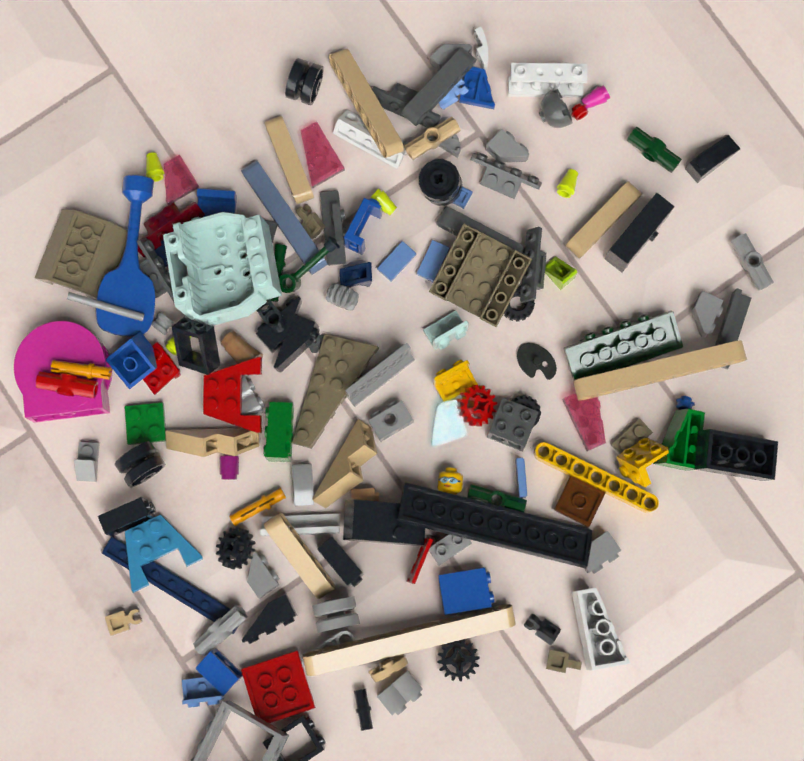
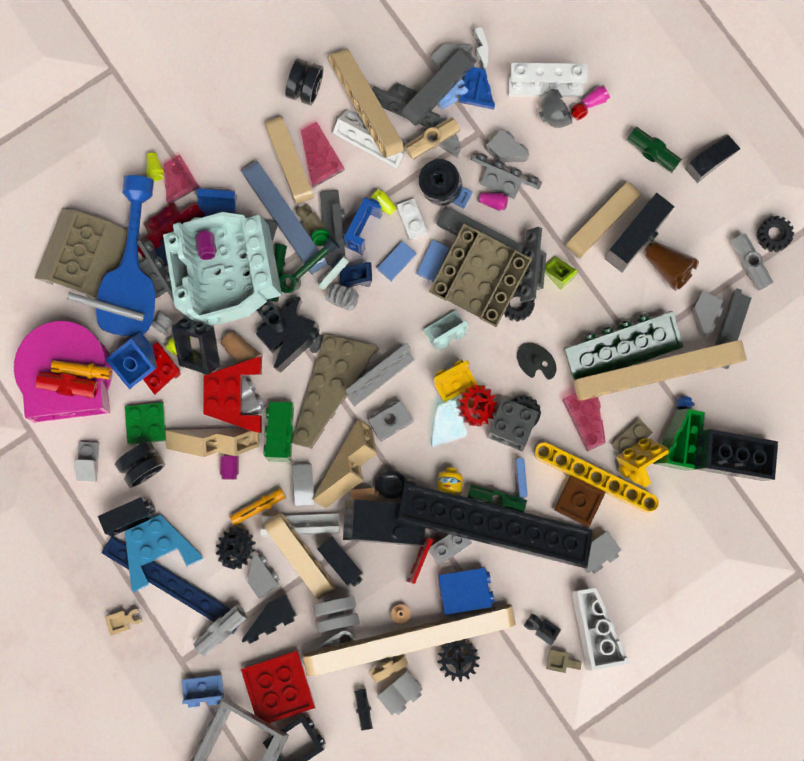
(206, 245): none -> magenta brick
(219, 671): blue panel -> none
(320, 236): none -> green plate
(332, 272): none -> tile
(391, 483): none -> black hair
(400, 619): none -> light nougat tile
(411, 219): none -> white plate
(494, 200): none -> dark pink cone
(567, 184): neon yellow cone -> none
(671, 264): none -> reddish brown cone
(785, 228): none -> black tyre

